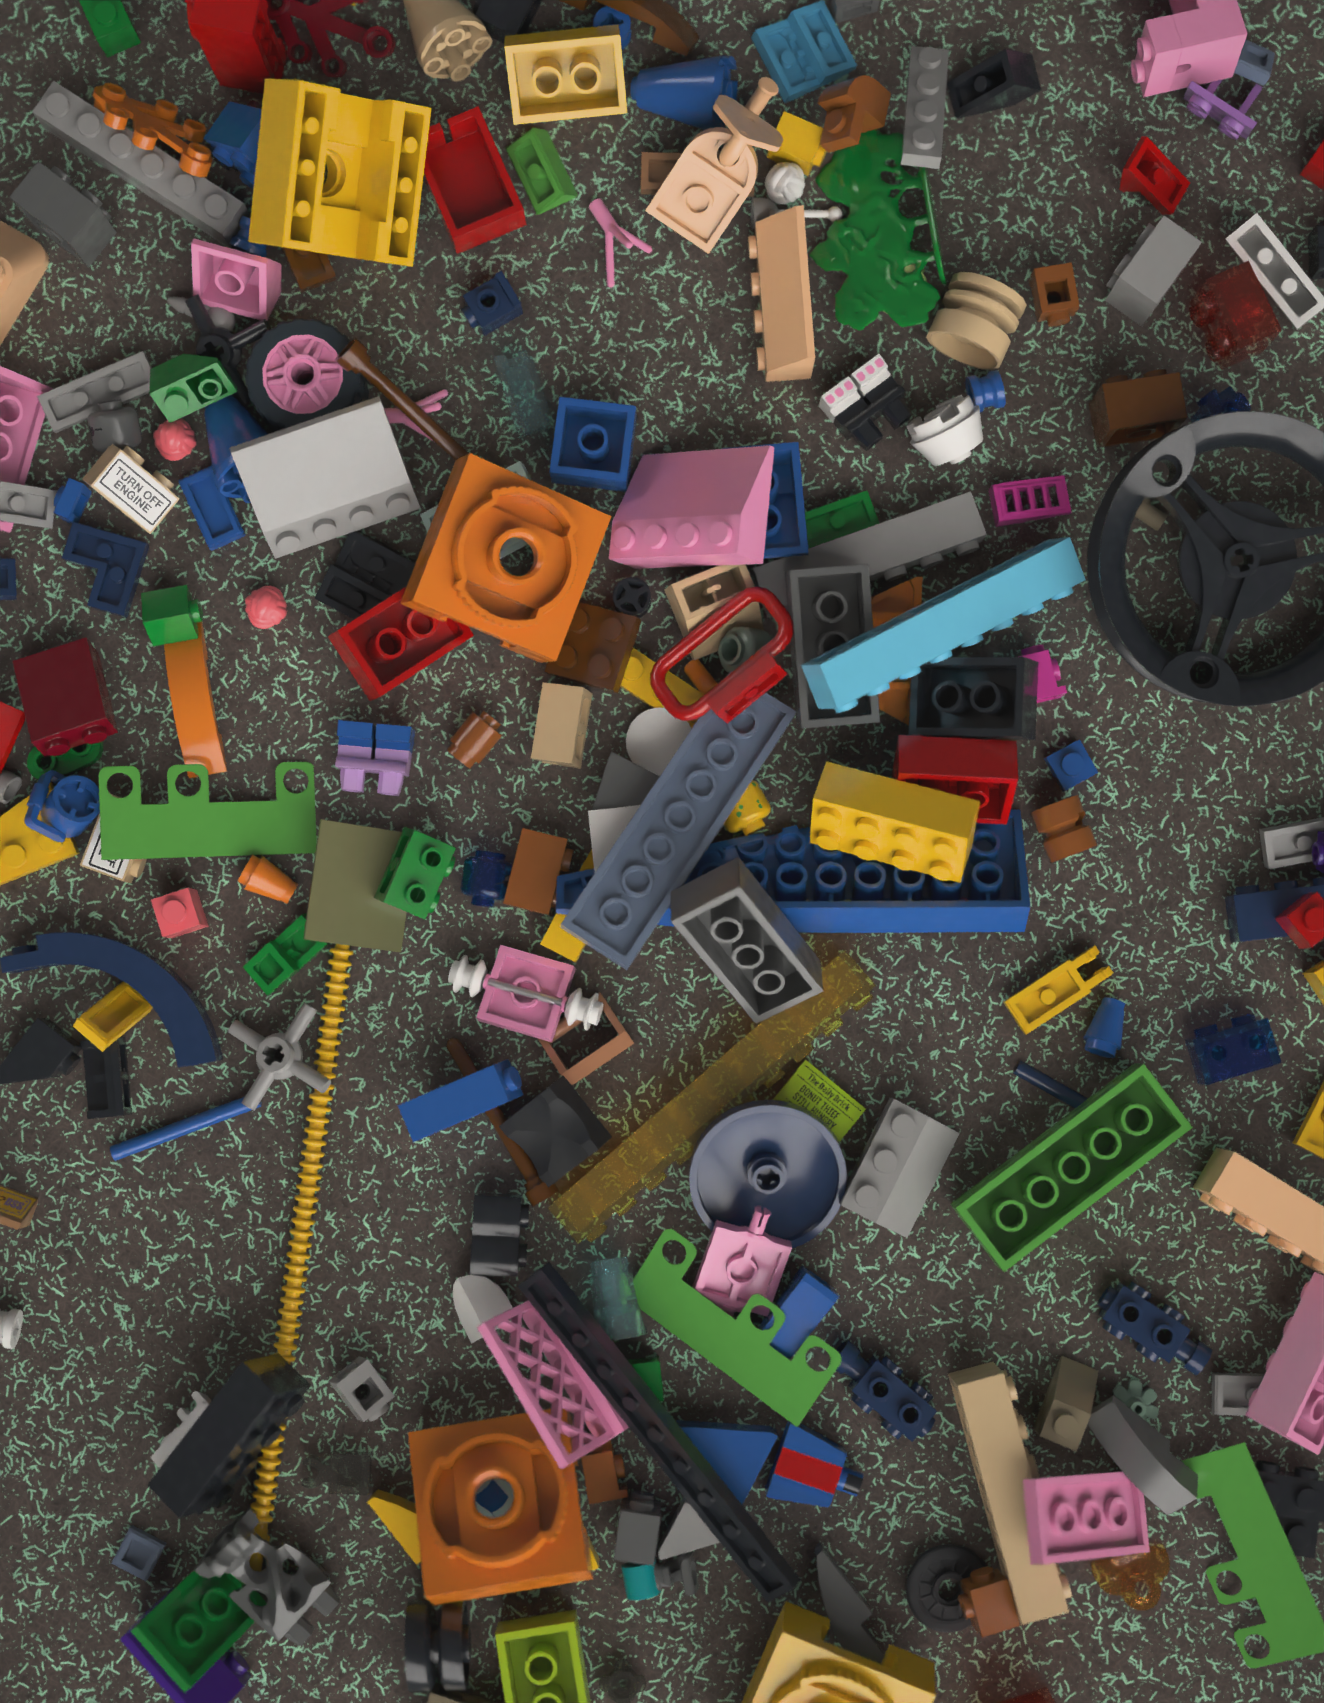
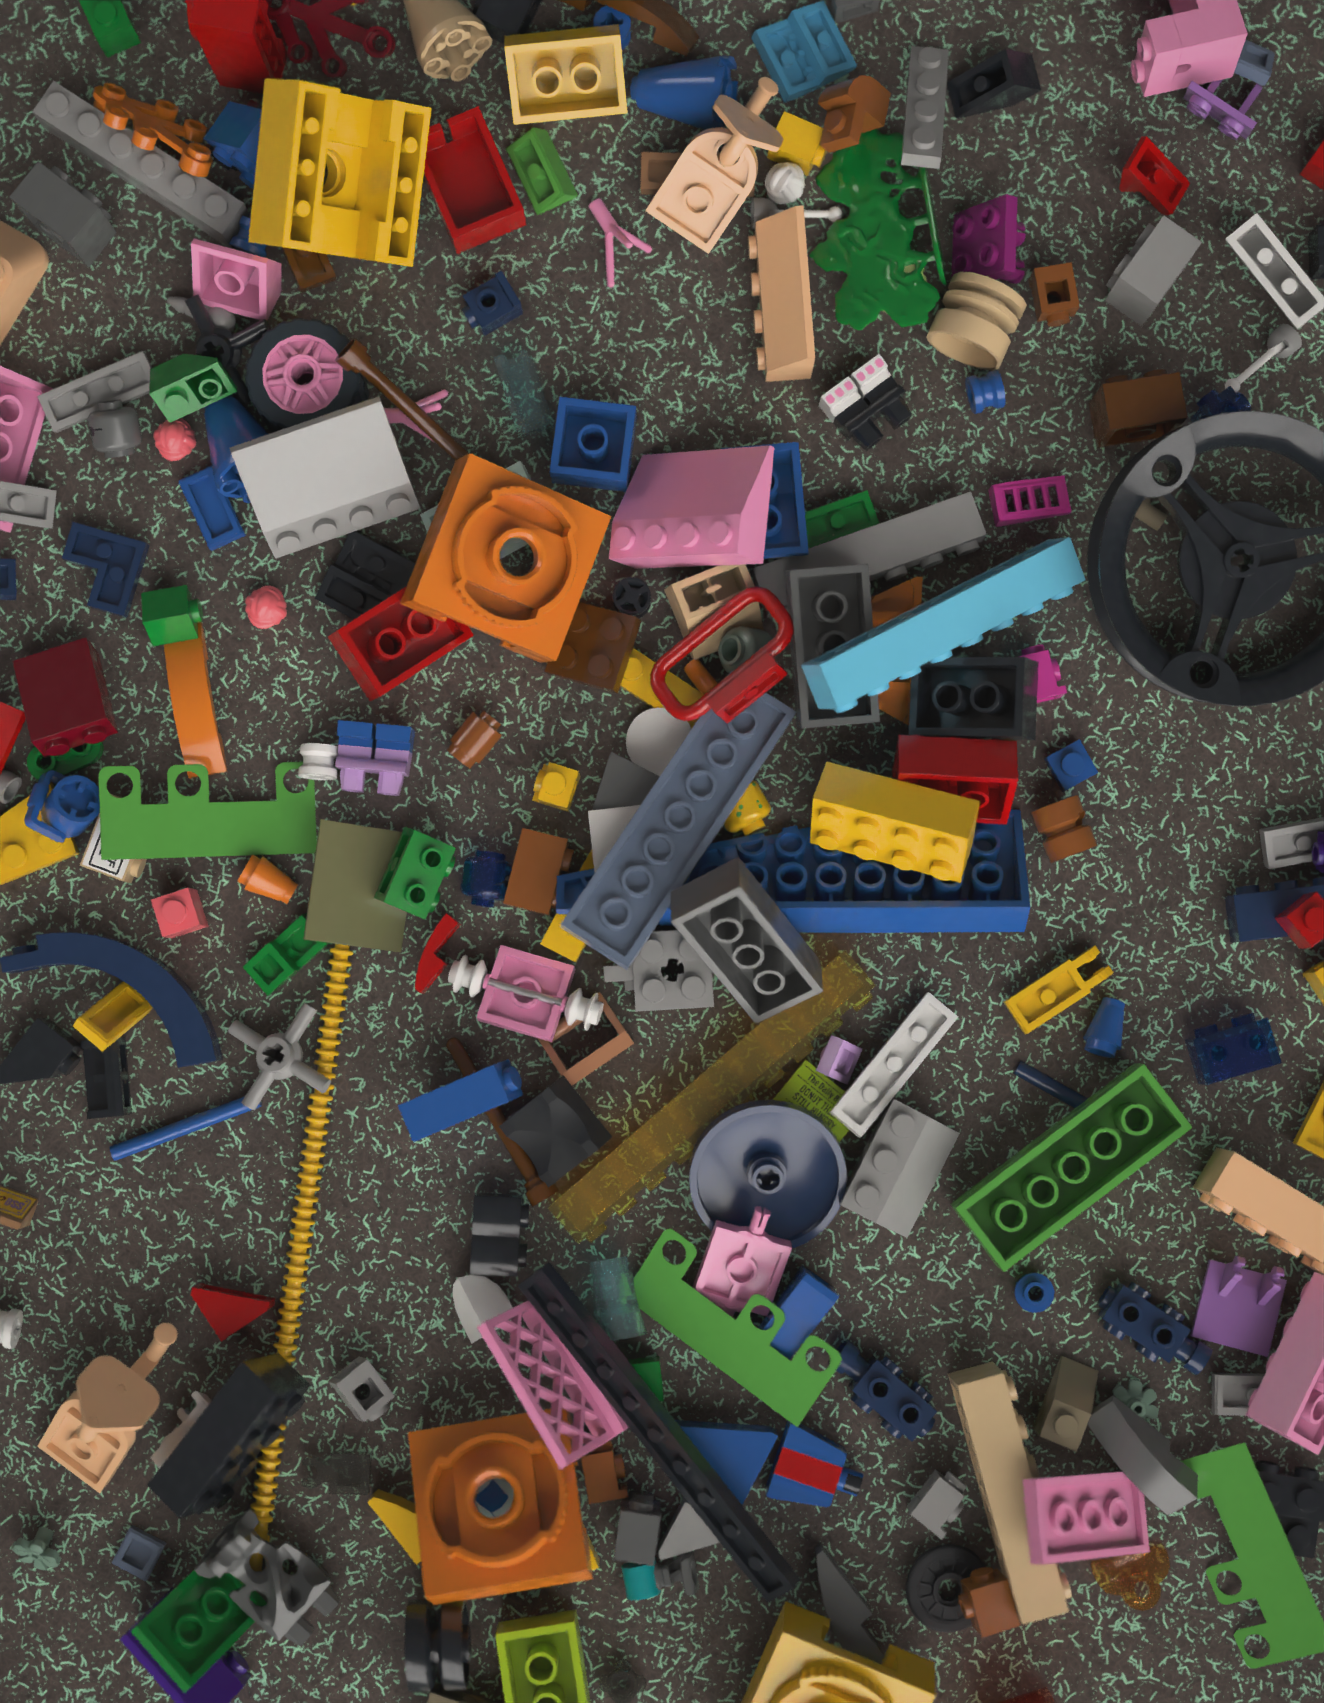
(37, 1550): none -> sand green plant
(71, 501): blue plate -> none
(102, 1416): none -> light nougat plate
(131, 488): brick -> none
(229, 1308): none -> red slope
(318, 761): none -> white wheel
(431, 964): none -> red slope
(556, 786): none -> yellow brick
(561, 725): tan hinge -> none
(653, 990): none -> light grey hinge
(838, 1059): none -> lavender plate
(893, 1064): none -> white plate
(938, 1501): none -> light grey brick
(948, 431): white cone -> none
(987, 240): none -> magenta plate
(1023, 1286): none -> blue plate
(1234, 316): clear red brick -> none
(1239, 1306): none -> medium lavender plate
(1281, 344): none -> hinge

